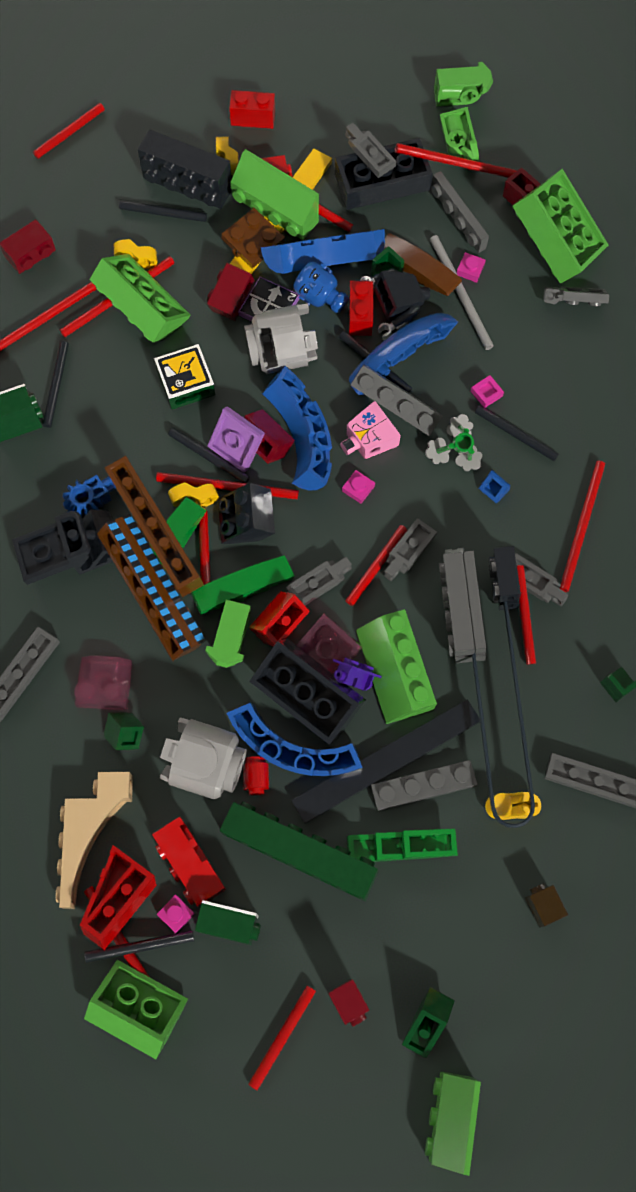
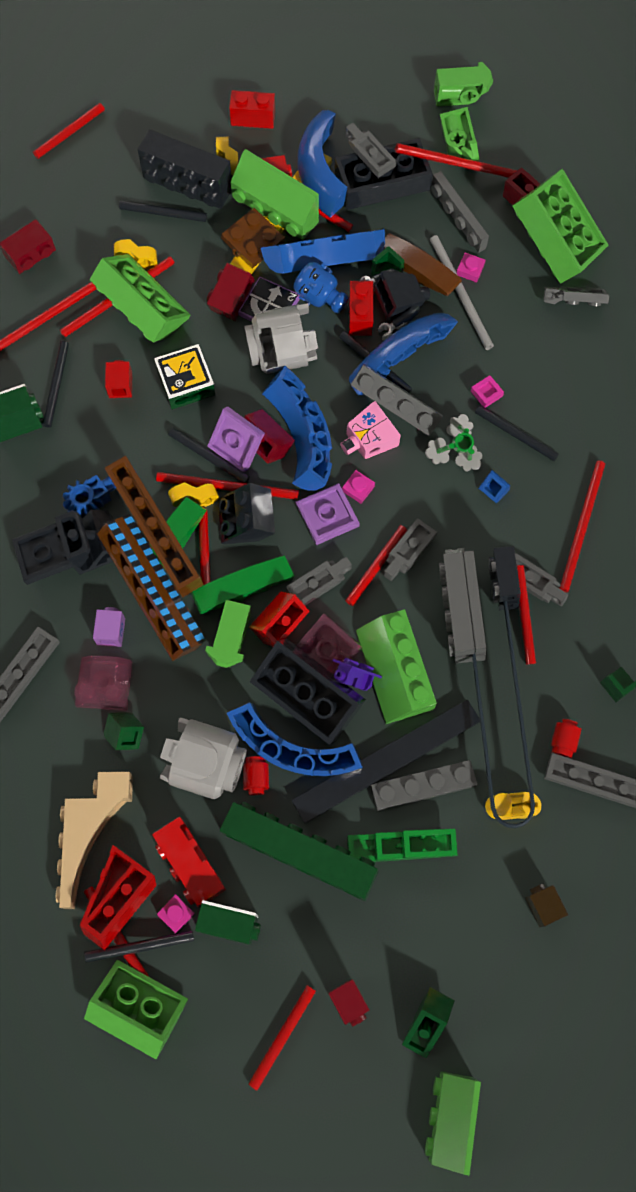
(109, 627): none -> medium lavender brick
(118, 379): none -> red brick
(313, 167): none -> blue brick
(327, 514): none -> medium lavender tile
(565, 738): none -> red brick

